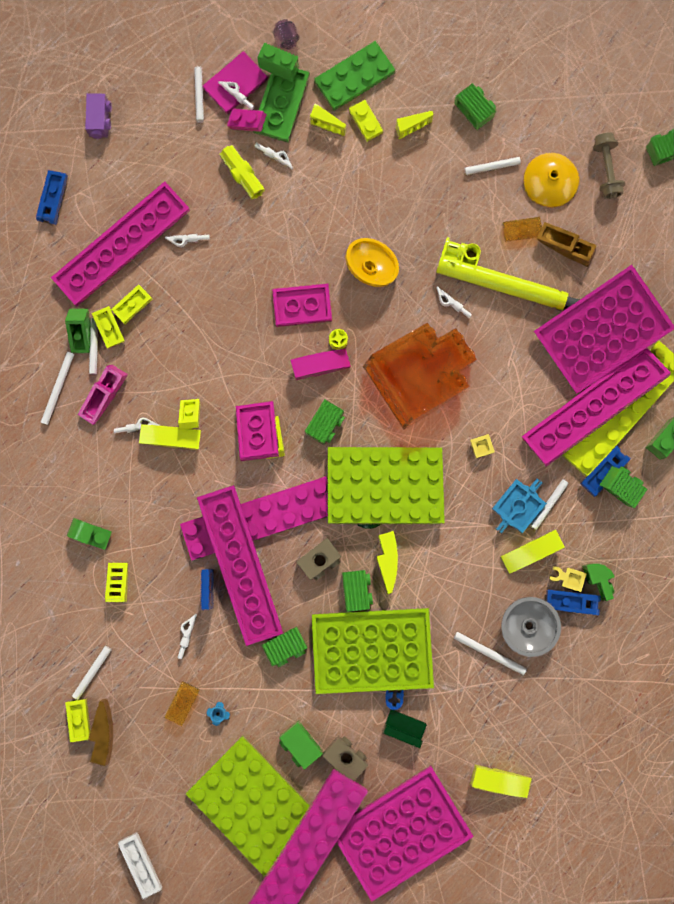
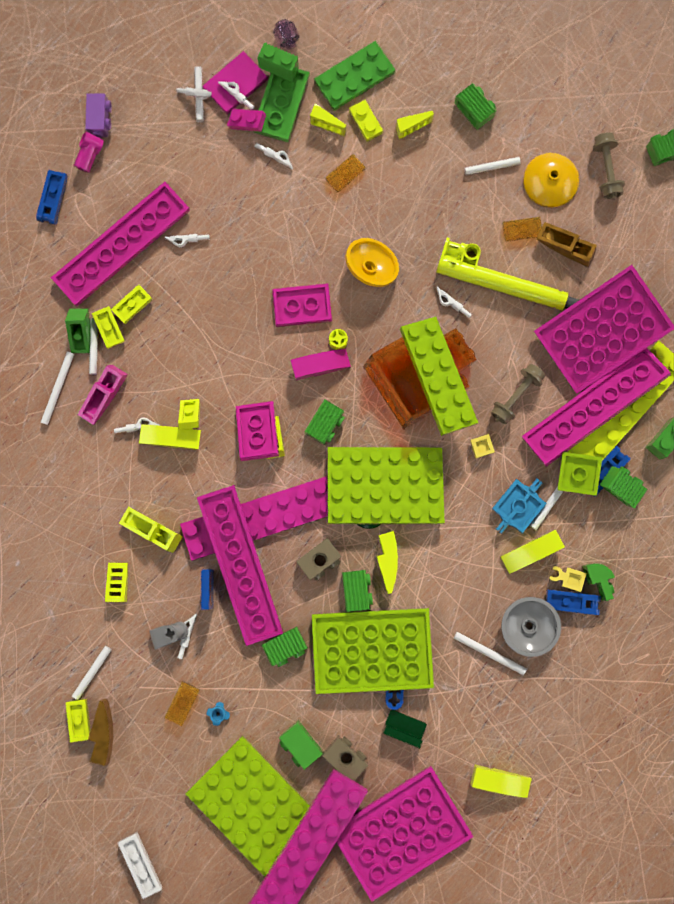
(88, 533): bright green brick -> none
(89, 147): none -> dark pink piece
(150, 530): none -> neon yellow slope
(168, 634): none -> light grey piece
(199, 93): none -> white hand
(242, 172): neon yellow piece -> none
(345, 173): none -> clear yellow plate
(438, 376): none -> lime plate
(533, 375): none -> dark tan piece
(579, 473): none -> lime plate

